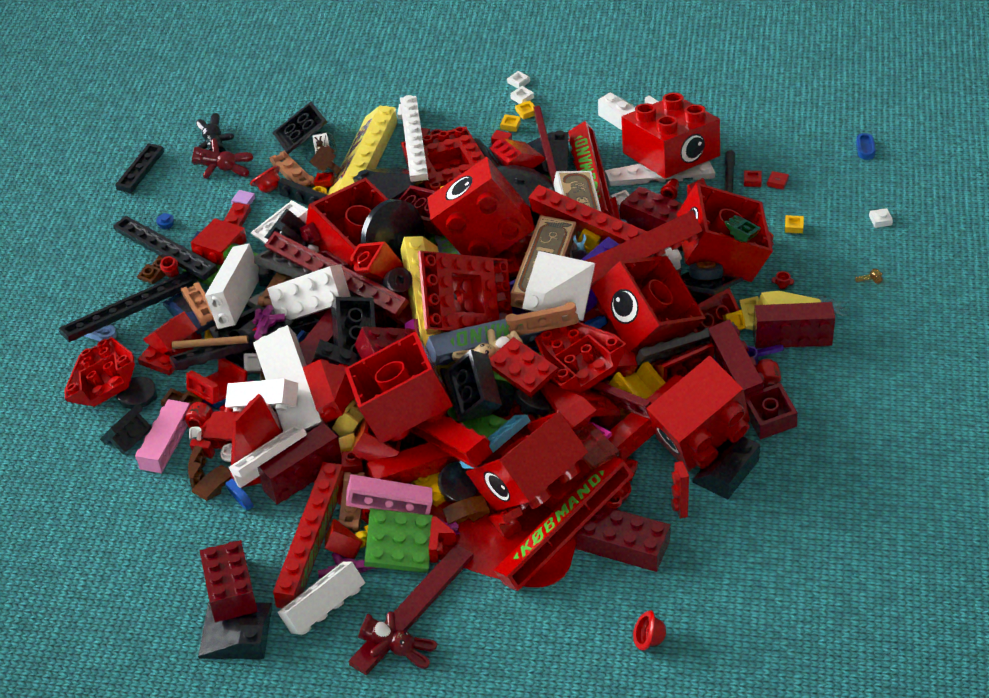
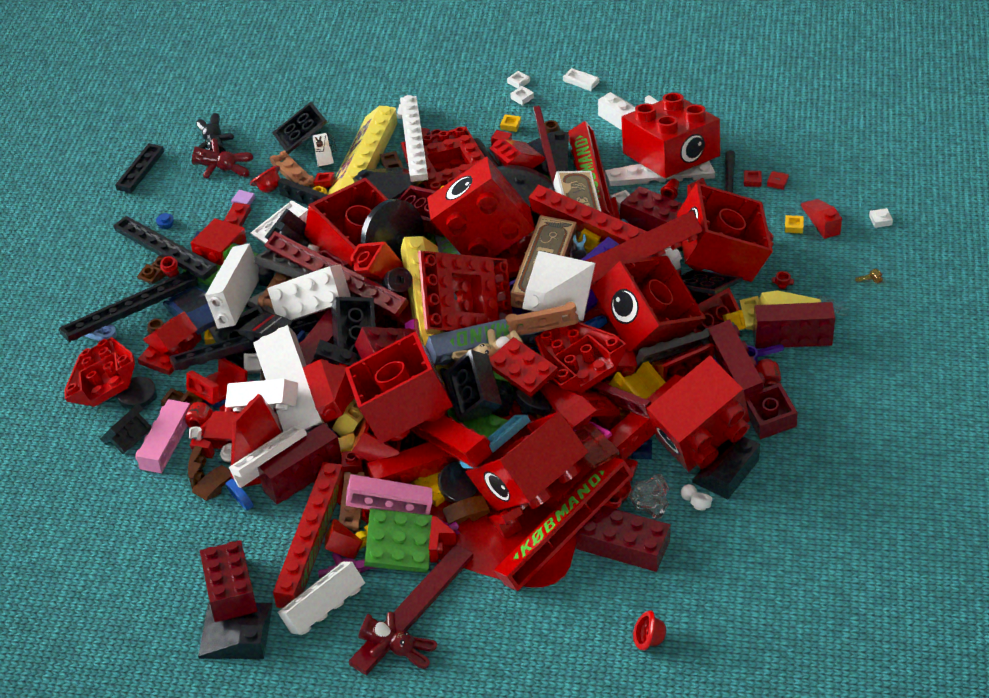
(154, 324): none -> reddish brown plate
(197, 301): nougat plate -> none
(210, 342): medium nougat bar -> none
(265, 320): magenta piece -> none
(309, 233): dark red plate -> none
(324, 158): reddish brown brick -> none
(390, 160): none -> reddish brown slope
(525, 109): yellow plate -> none
(552, 126): none -> reddish brown plate
(581, 79): none -> white tile
(643, 451): none -> dark blue tile
(650, 496): none -> clear brick
(680, 489): red plate -> none
(699, 500): none -> white plate
(706, 270): black wheel -> none
(742, 229): dark green plate -> none
(824, 217): none -> red slope
(865, 146): blue tile -> none

